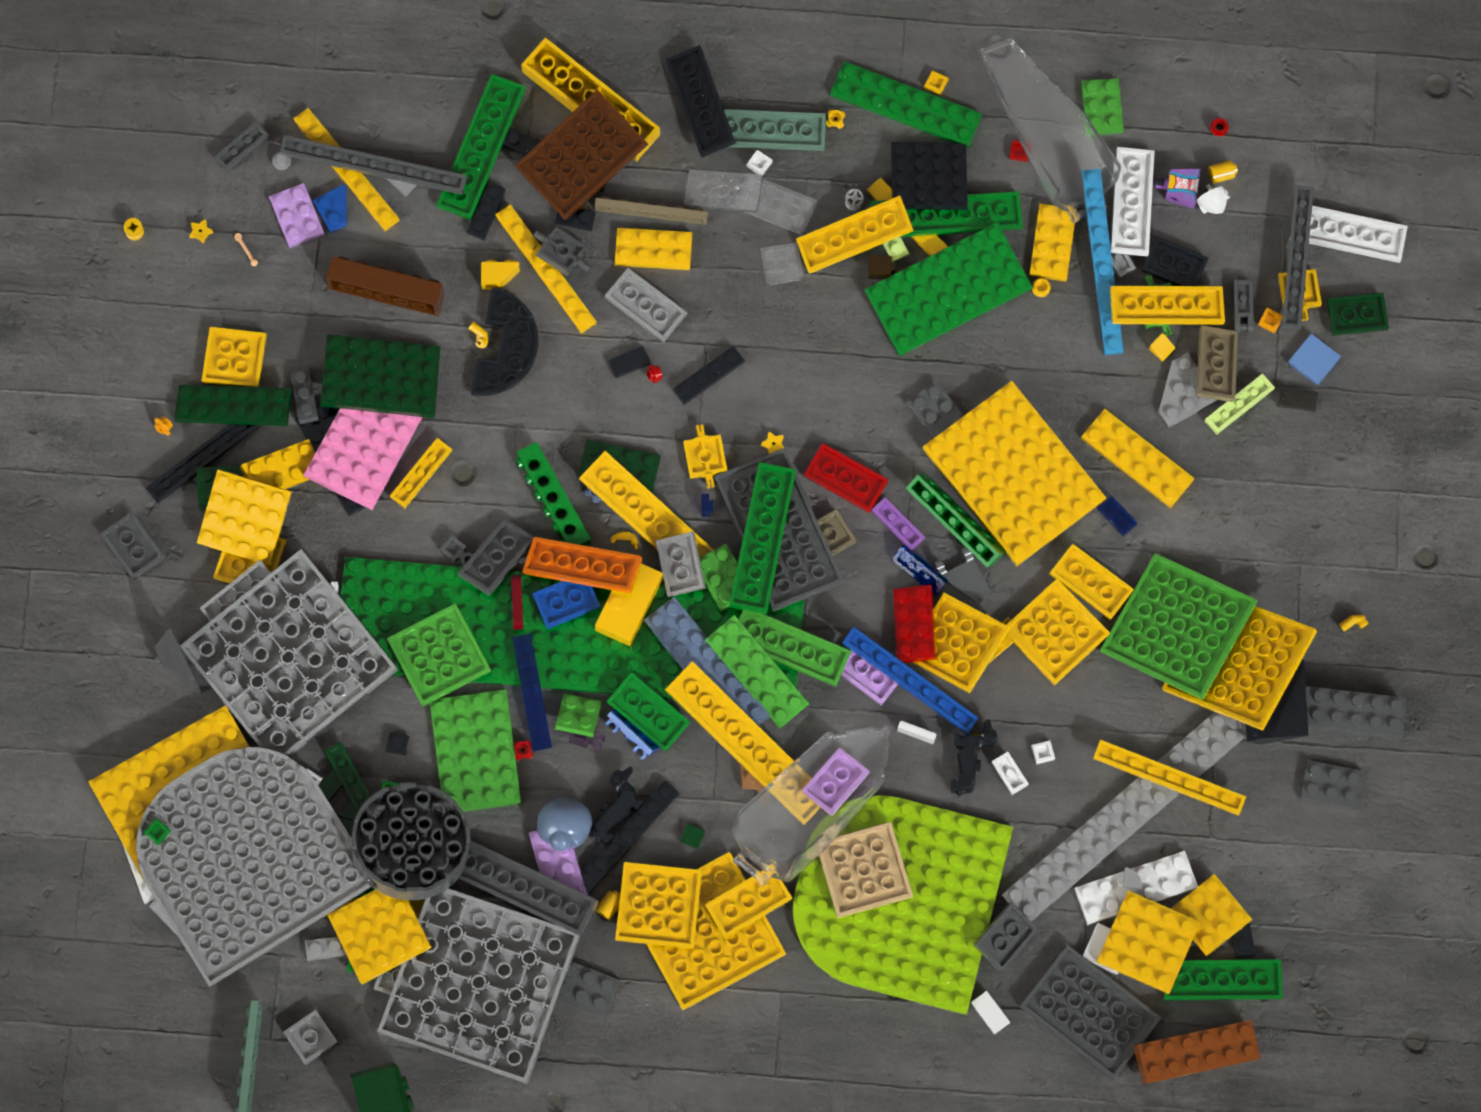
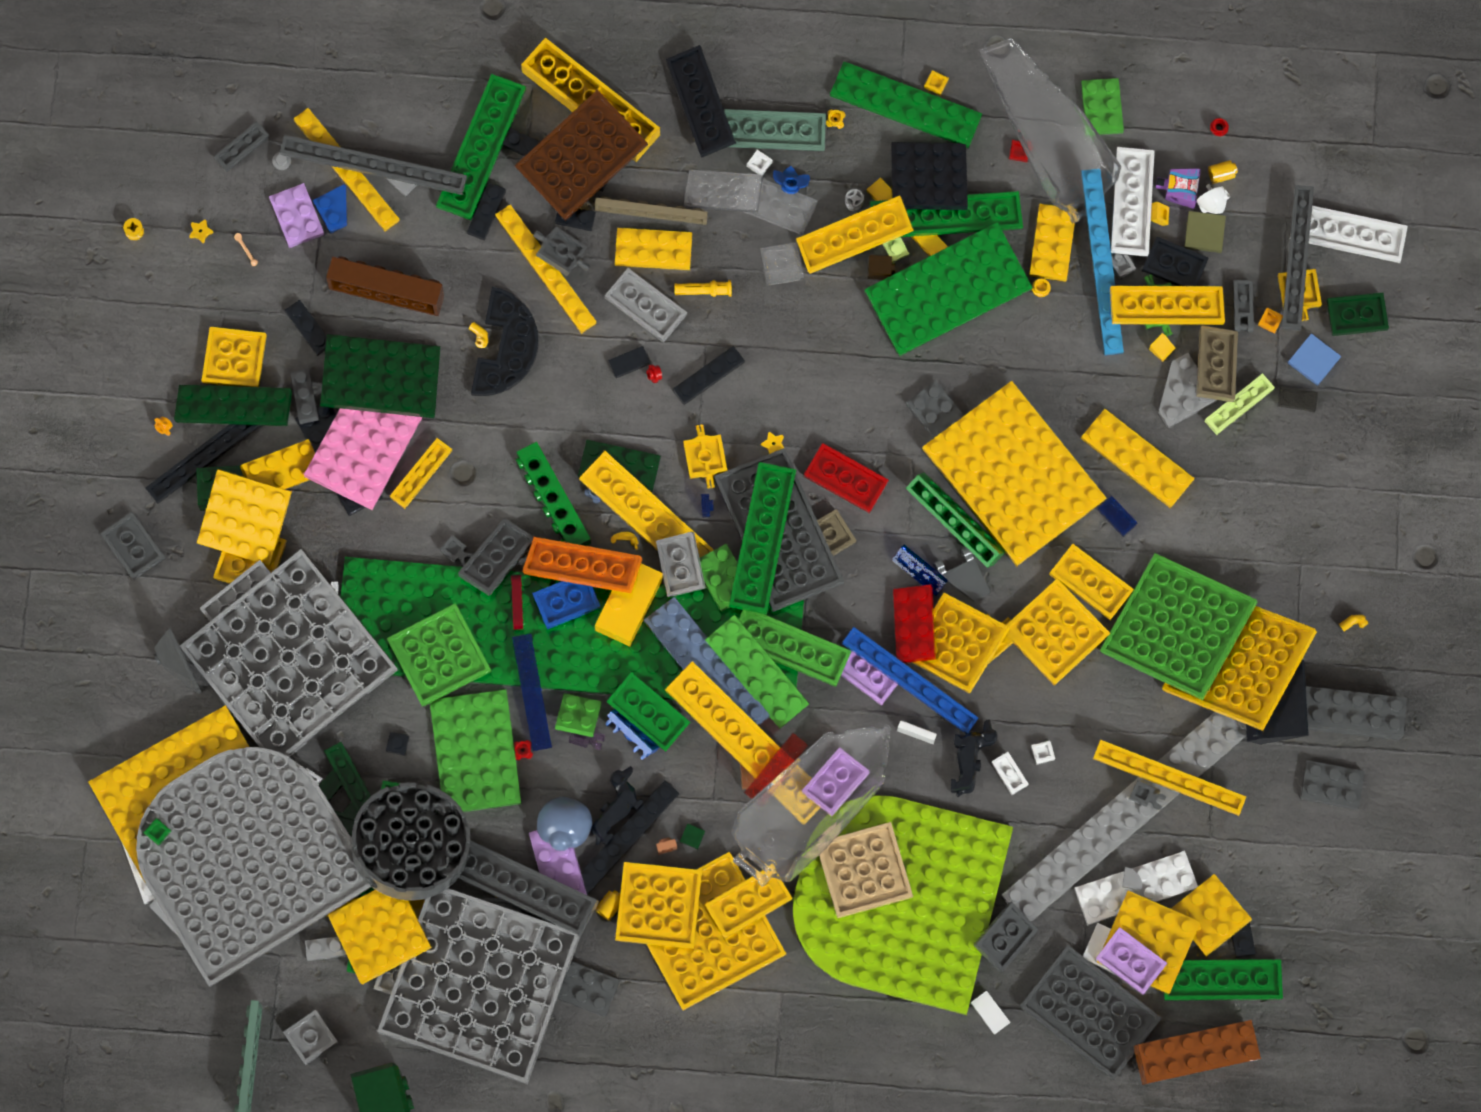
(307, 326): none -> black plate
(498, 273): yellow slope -> none
(666, 845): none -> nougat plate
(713, 288): none -> yellow pin
(778, 763): none -> clear red plate
(790, 181): none -> blue plate
(898, 524): medium lavender plate -> none
(1131, 961): none -> lavender plate
(1144, 794): none -> dark grey plate
(1160, 213): none -> yellow plate
(1205, 232): none -> olive tile

